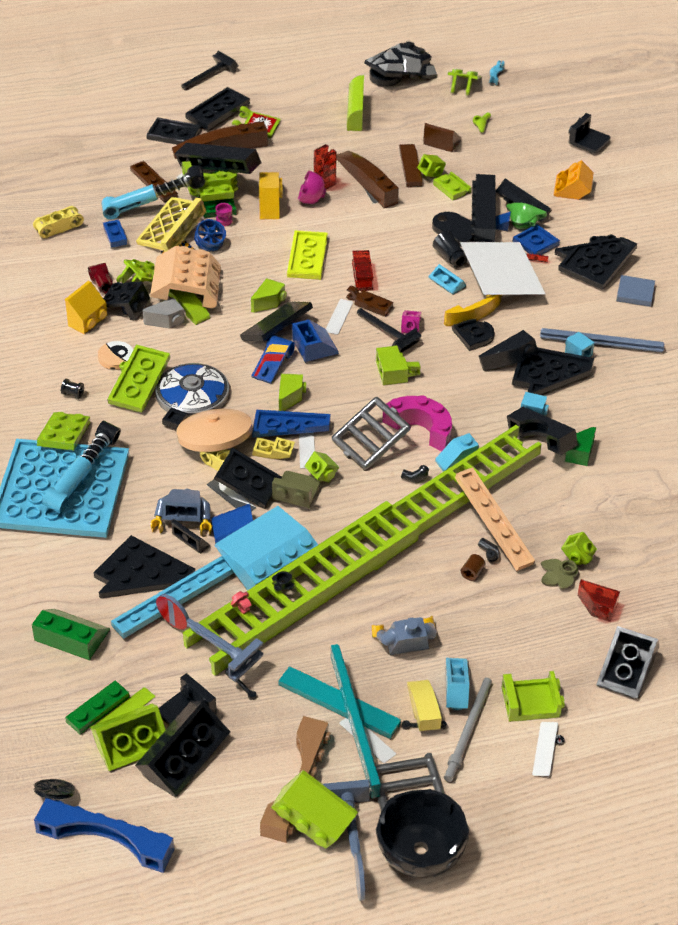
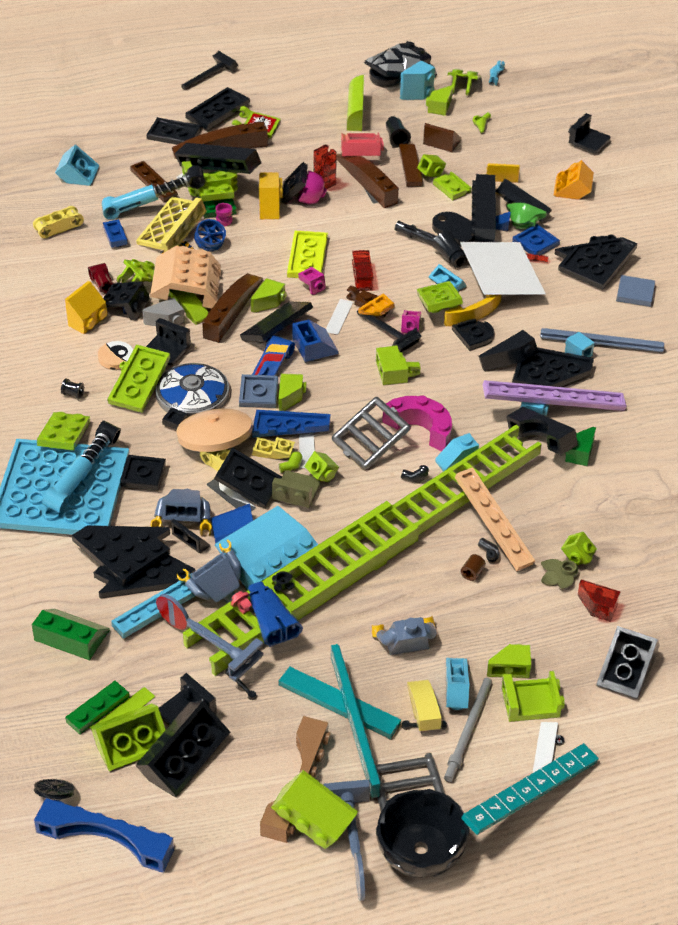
(77, 167): none -> medium azure slope
(123, 549): none -> black wing
(143, 472): none -> black plate
(171, 339): none -> black bracket
(216, 578): none -> sand blue torso
(229, 307): none -> reddish brown slope
(258, 391): none -> sand blue tile
(274, 619): none -> blue piece
(293, 463): none -> lime arm
(294, 182): none -> black plate
(313, 279): none -> dark pink bracket
(361, 144): none -> coral window
(376, 745): white sticker -> none
(377, 306): none -> light orange tile
(397, 132): none -> black plant
(412, 231): none -> black pin
(417, 82): none -> medium azure slope
(439, 297): none -> lime plate
(440, 100): none -> lime slope
(503, 171): none -> yellow panel
(511, 660): none -> lime slope
(529, 789): none -> teal tile
(554, 395): none -> lavender tile

